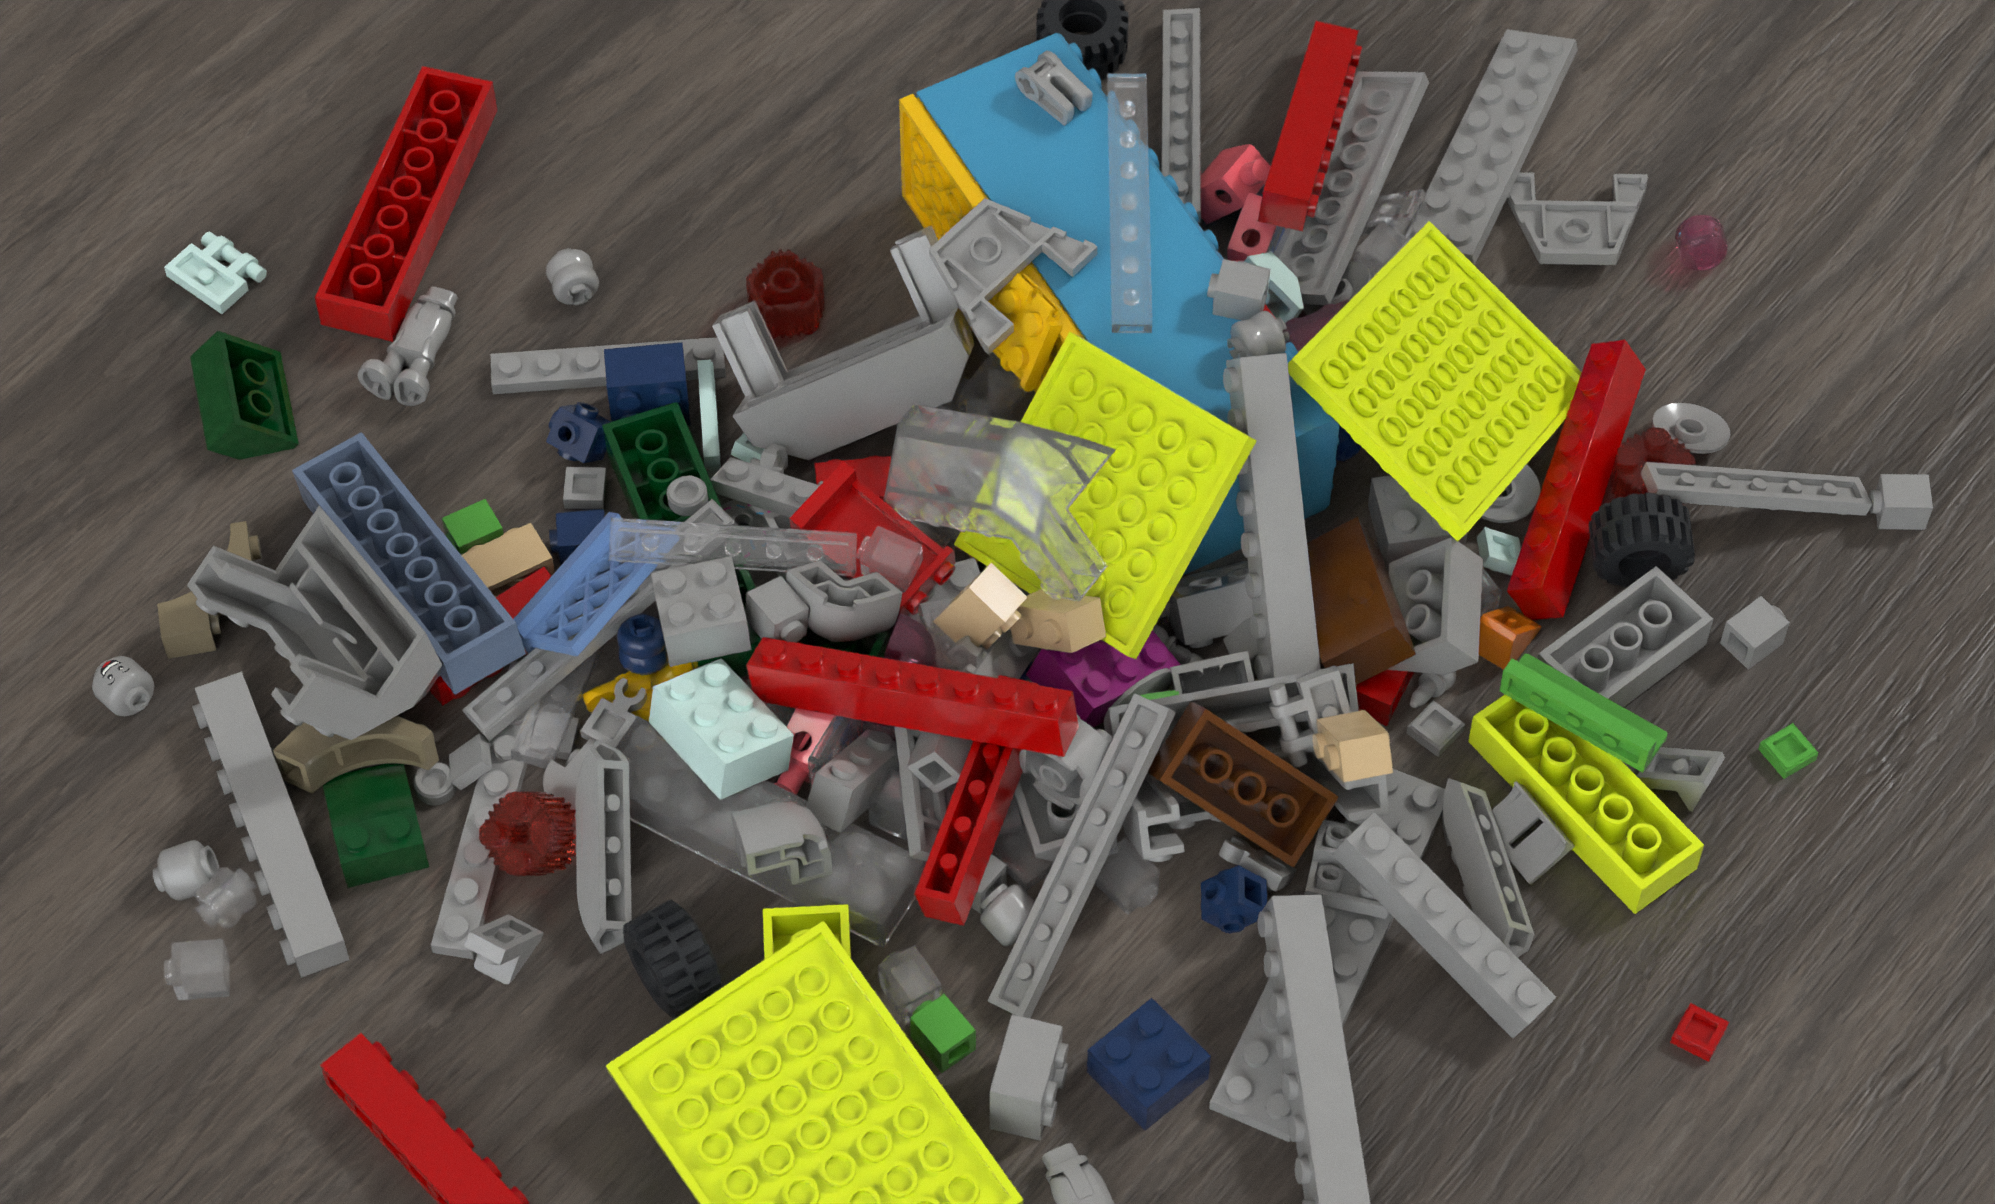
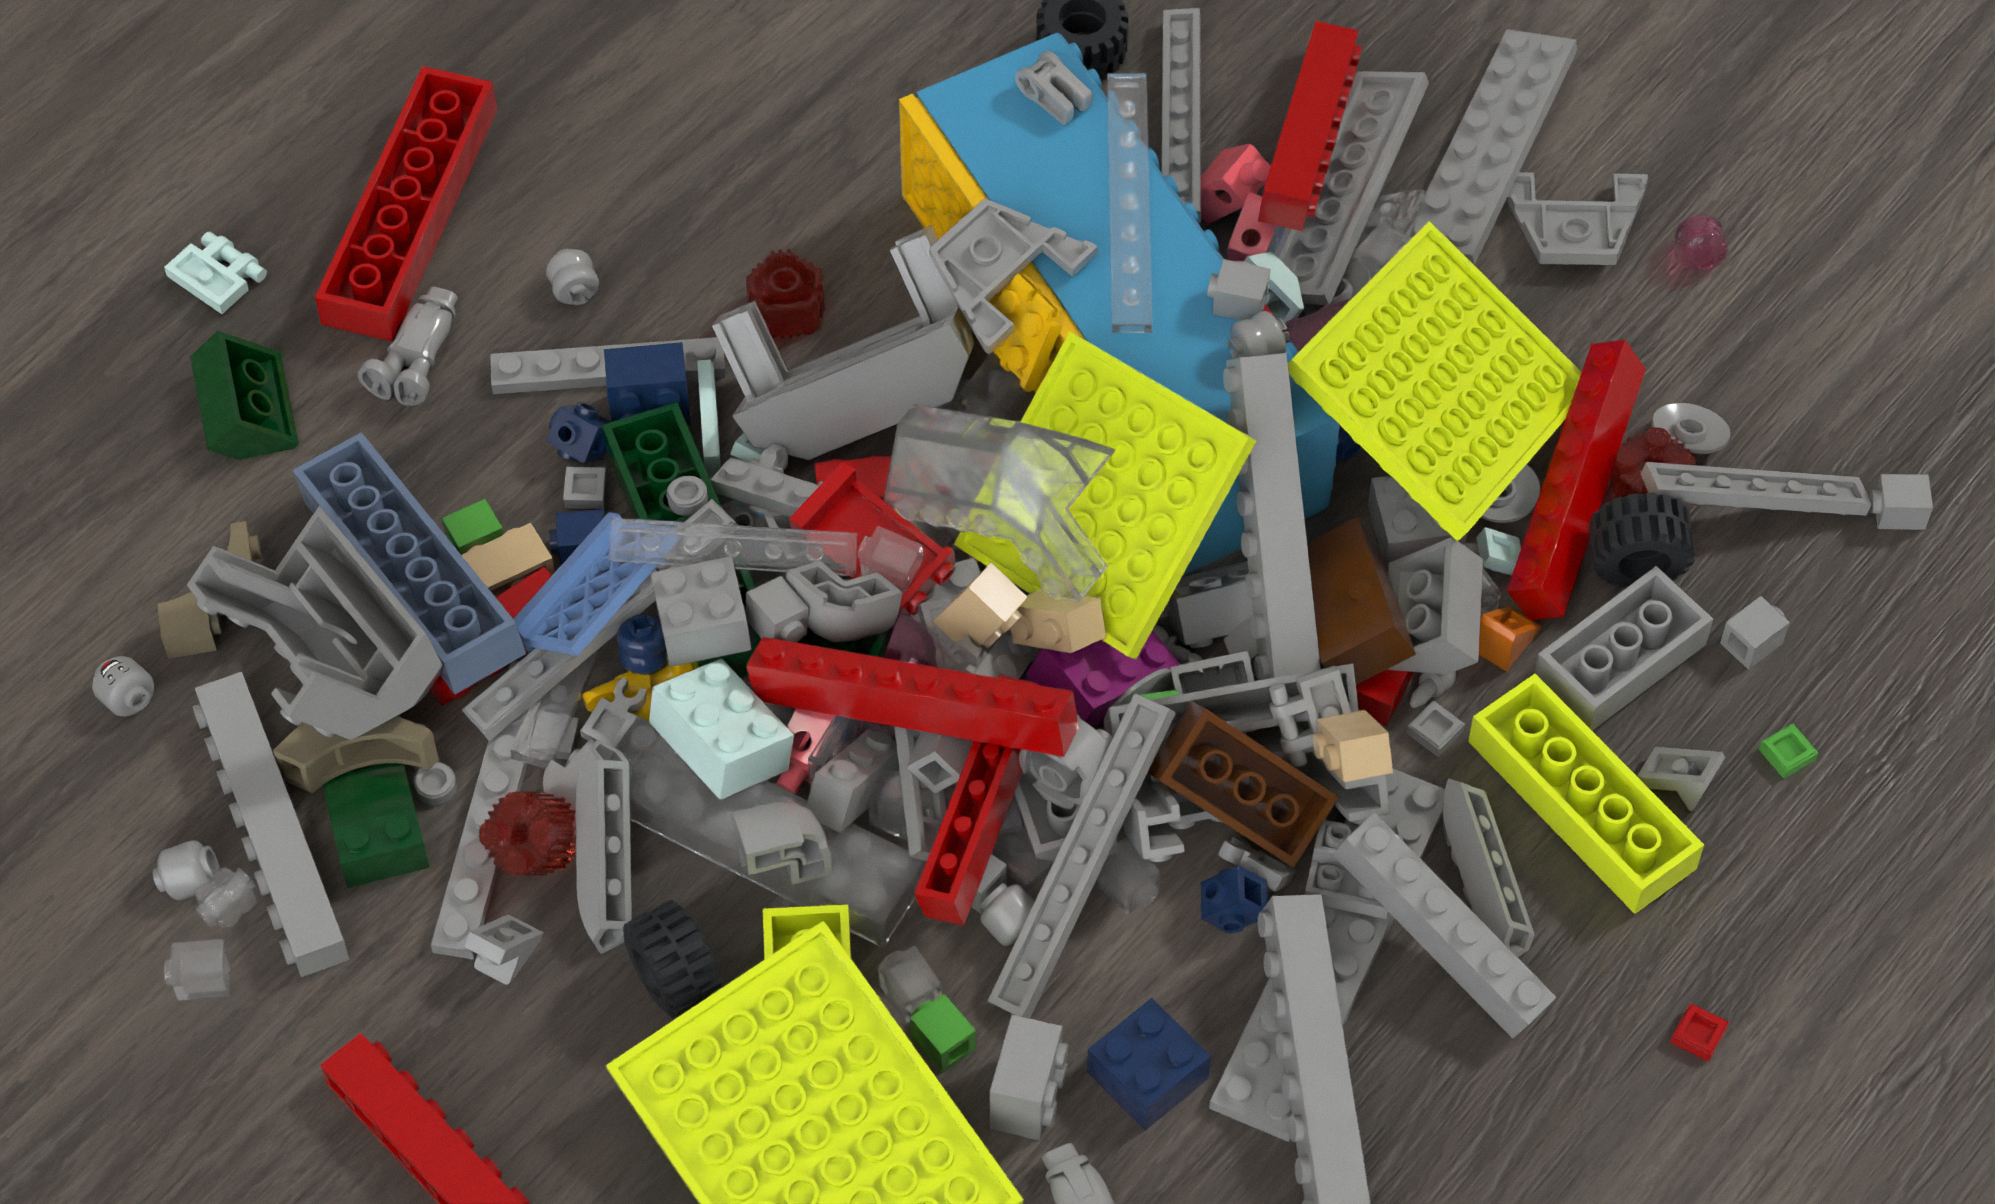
(470, 761): light grey tile -> none
(1542, 847): light grey piece -> none
(1582, 711): bright green panel -> none

